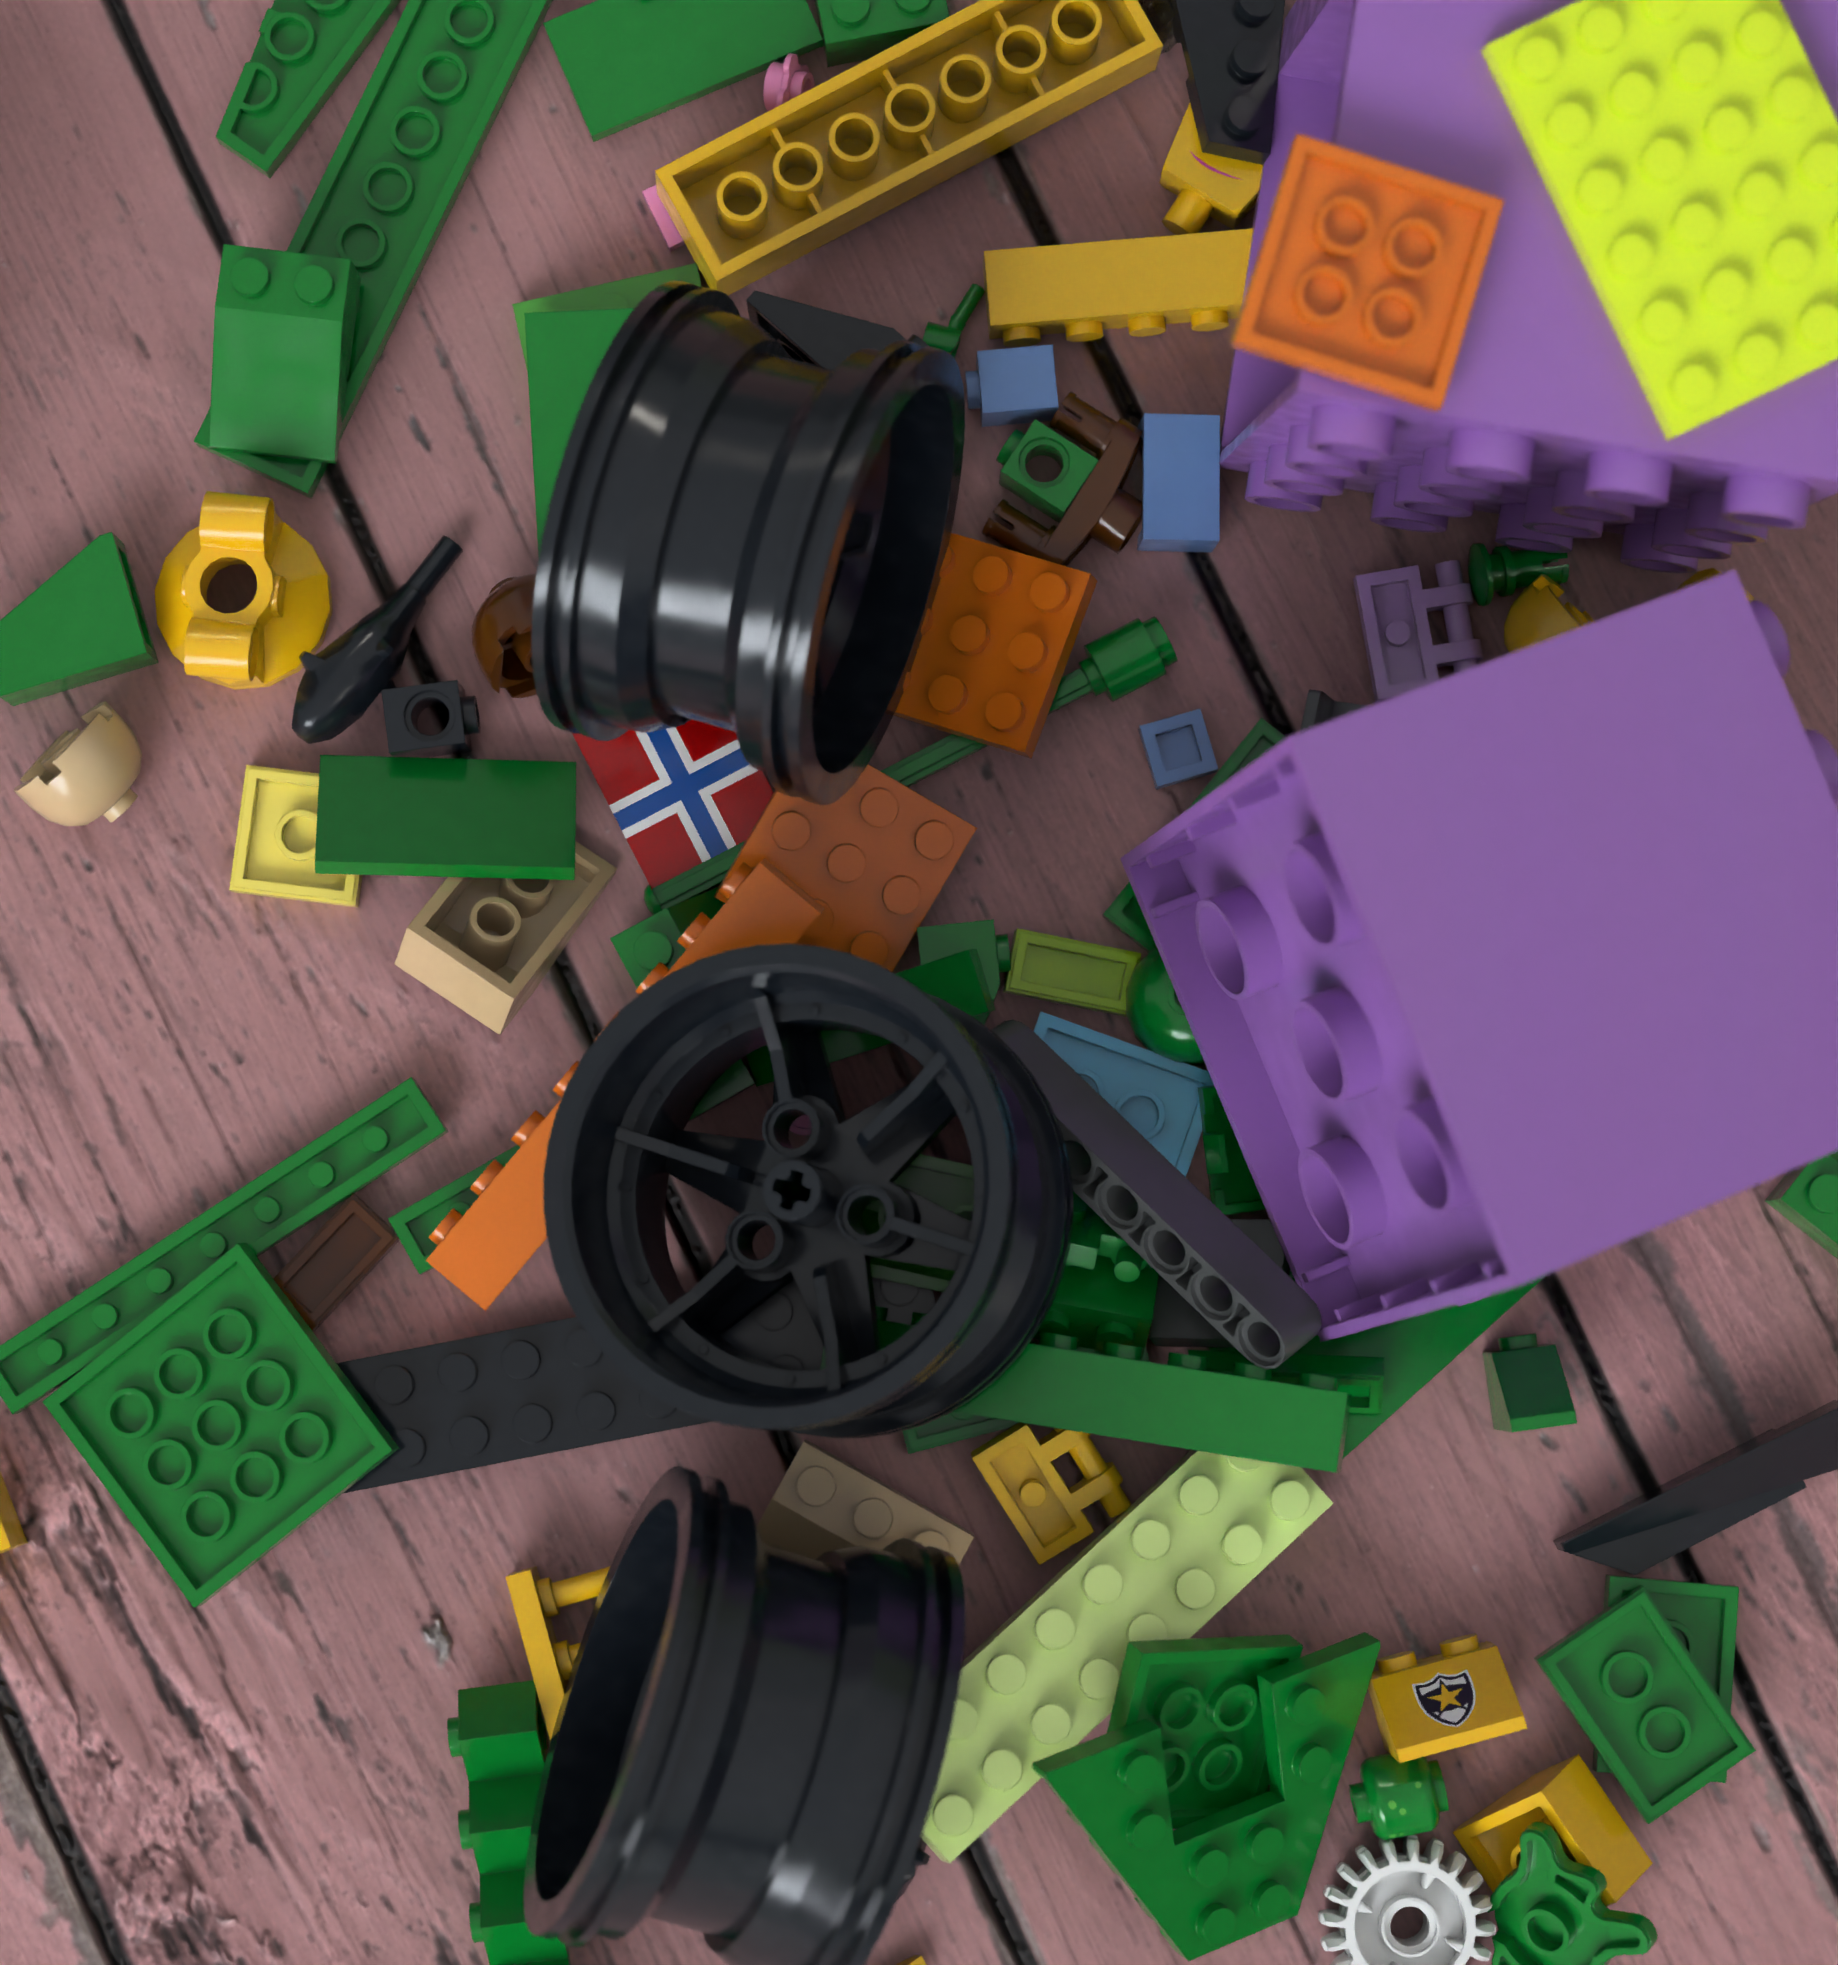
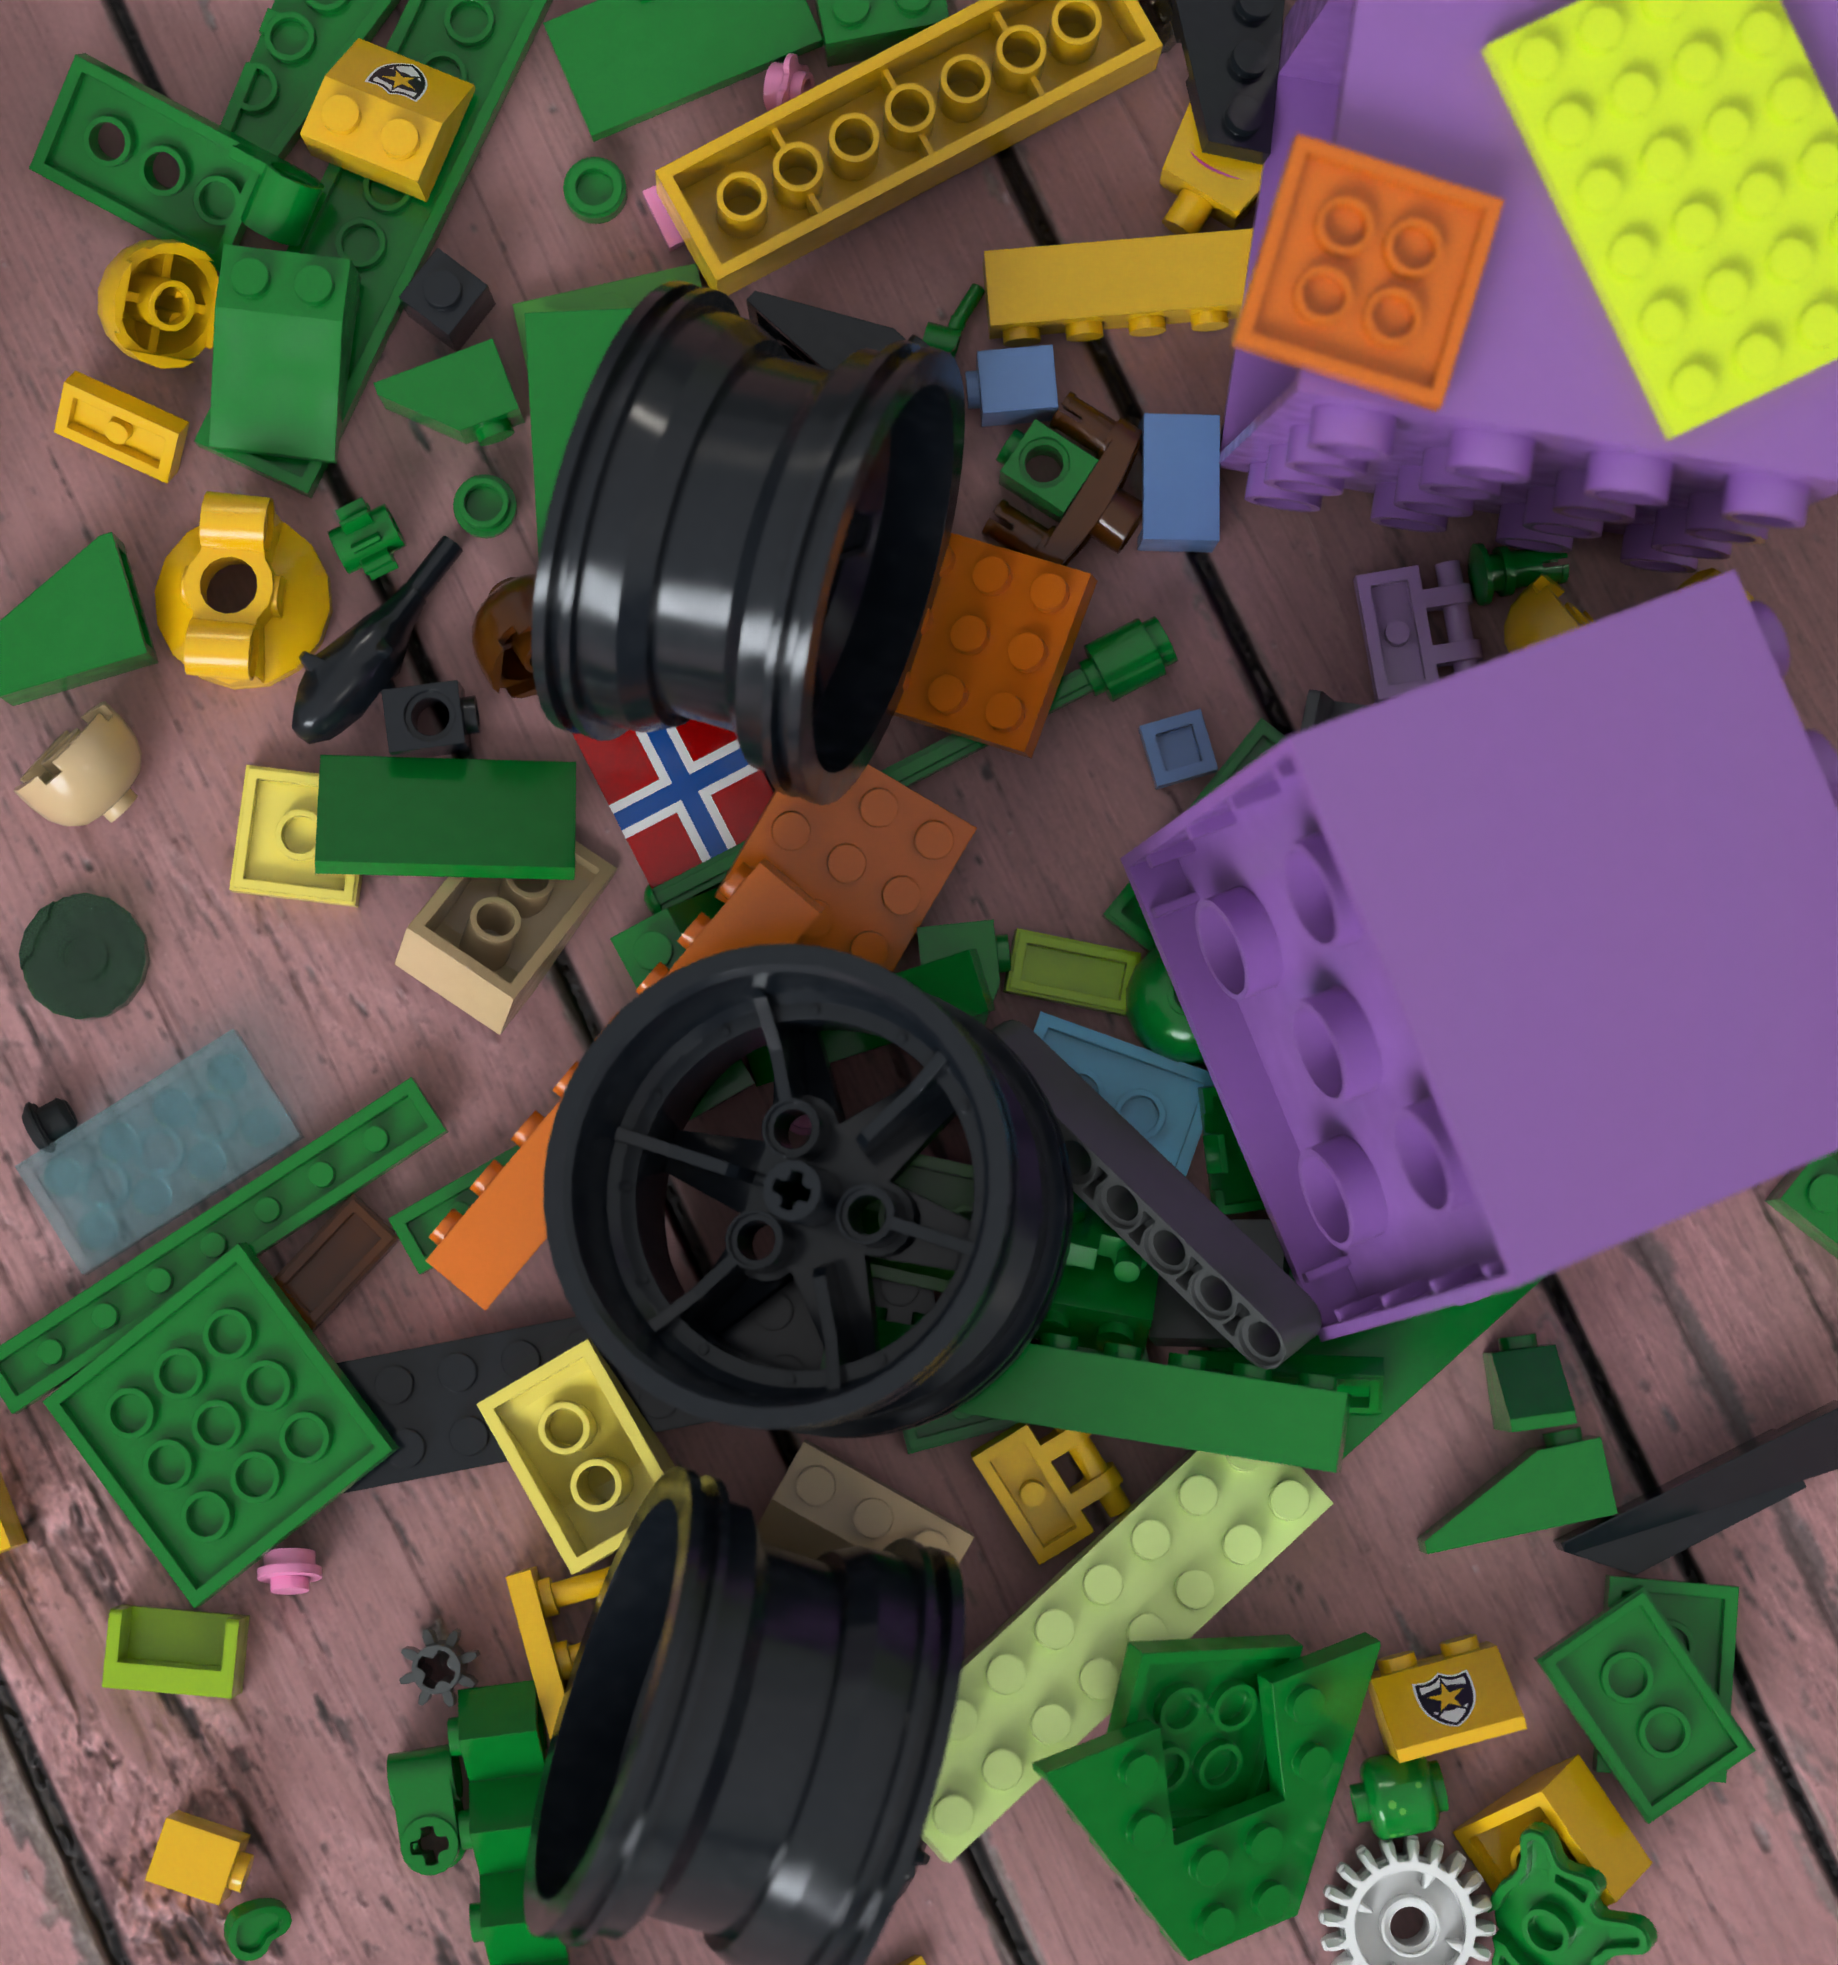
(48, 1121): none -> black piece
(84, 957): none -> clear green tile
(121, 426): none -> yellow plate
(159, 302): none -> yellow cylinder
(159, 1152): none -> clear light blue plate
(175, 1651): none -> lime panel
(200, 1858): none -> yellow brick
(221, 180): none -> green hinge
(254, 1926): none -> green piece
(289, 1570): none -> bright pink plate
(366, 538): none -> green gear
(386, 118): none -> yellow slope
(422, 1671): none -> dark grey gear
(427, 1793): none -> green piece
(447, 300): none -> black brick
(457, 395): none -> green slope
(485, 506): none -> green plate
(578, 1451): none -> light yellow slope
(595, 190): none -> green tile
(1535, 1492): none -> green slope

